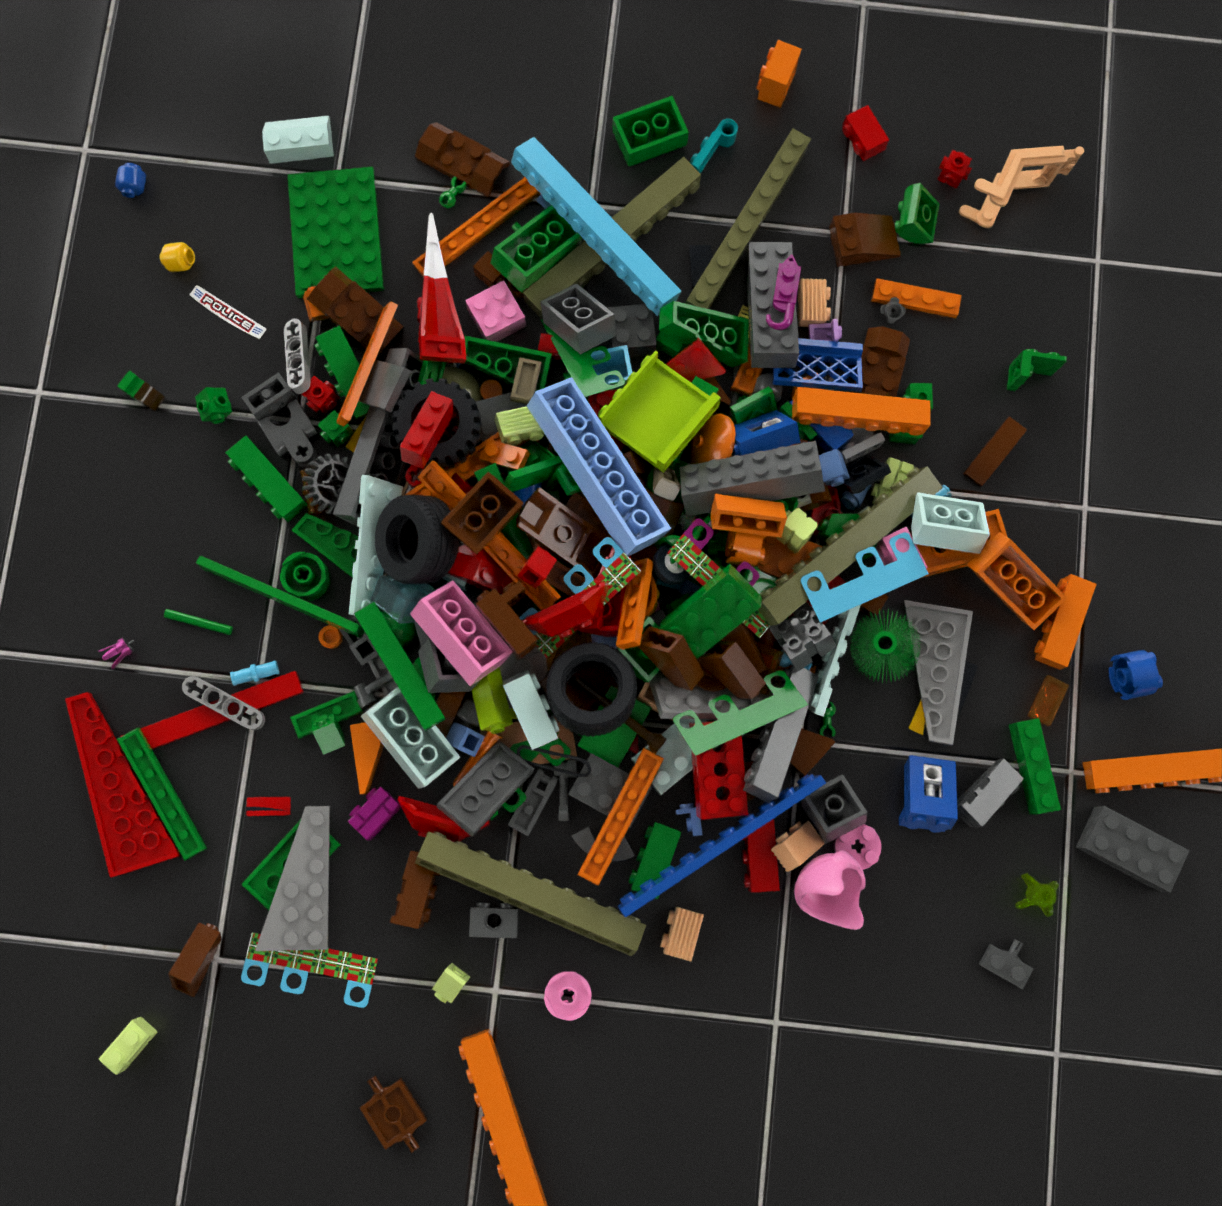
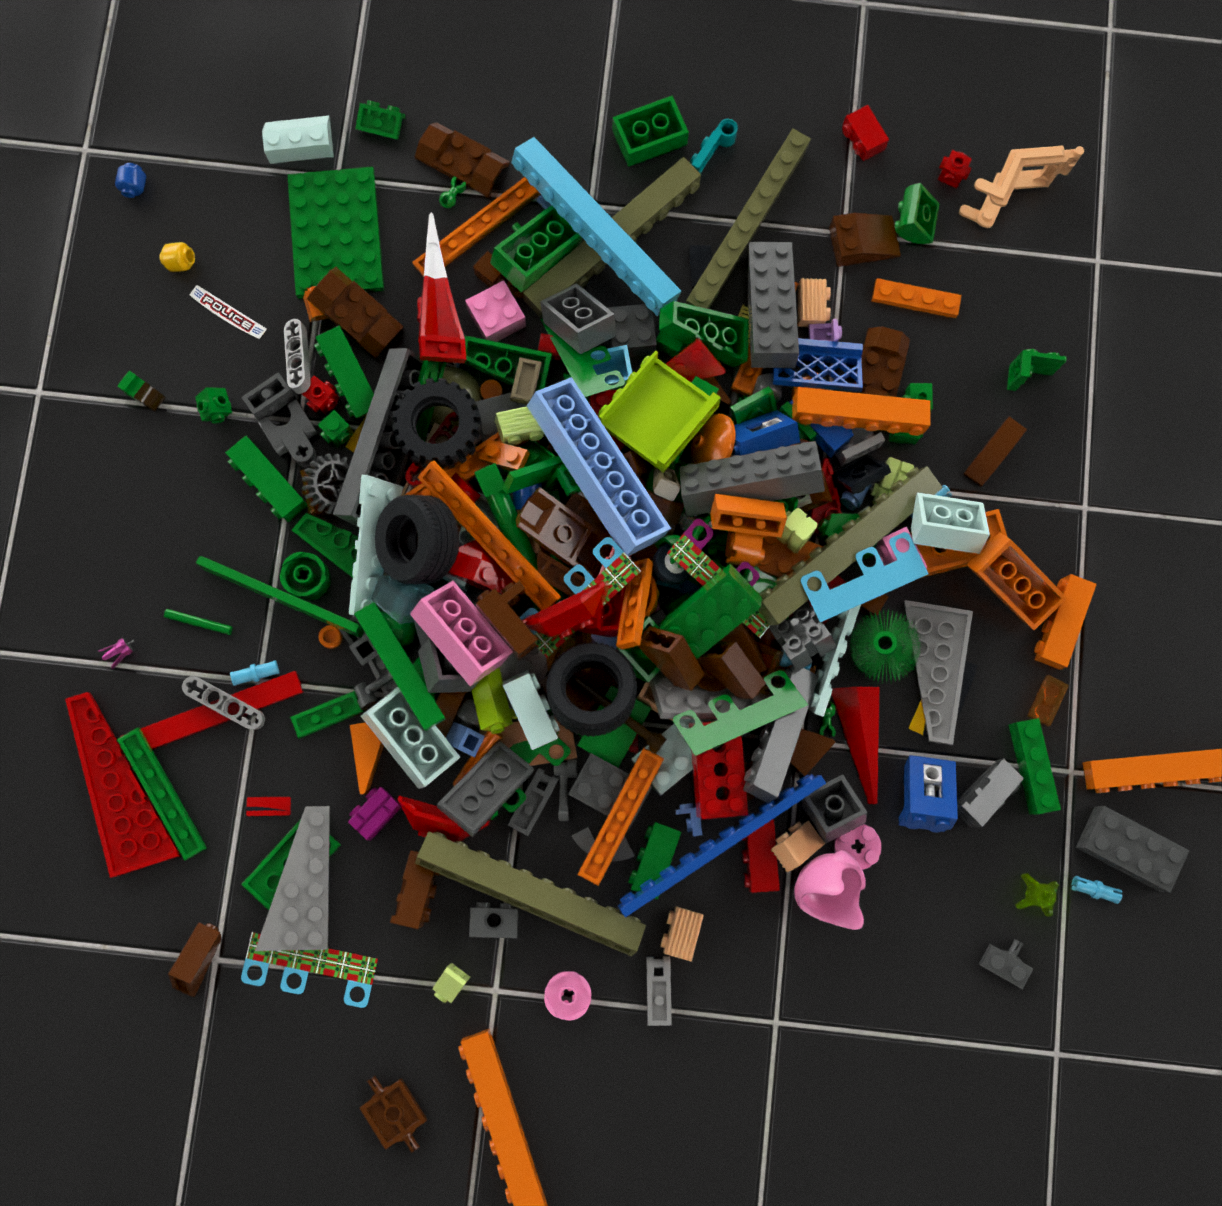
(128, 1045): yellowish green brick -> none
(328, 733): green brick -> none
(366, 364): orange tile -> none
(379, 120): none -> green bracket
(384, 385): dark grey tile -> none
(427, 430): red brick -> none
(483, 513): reddish brown slope -> none
(537, 567): red brick -> none
(556, 754): black piece -> none
(658, 992): none -> light grey plate
(778, 73): orange brick -> none
(785, 292): magenta plate -> none
(833, 468): medium blue brick -> none
(860, 722): none -> red wedge
(897, 314): dark grey plate -> none
(1096, 889): none -> medium azure pin
(1135, 674): blue brick -> none

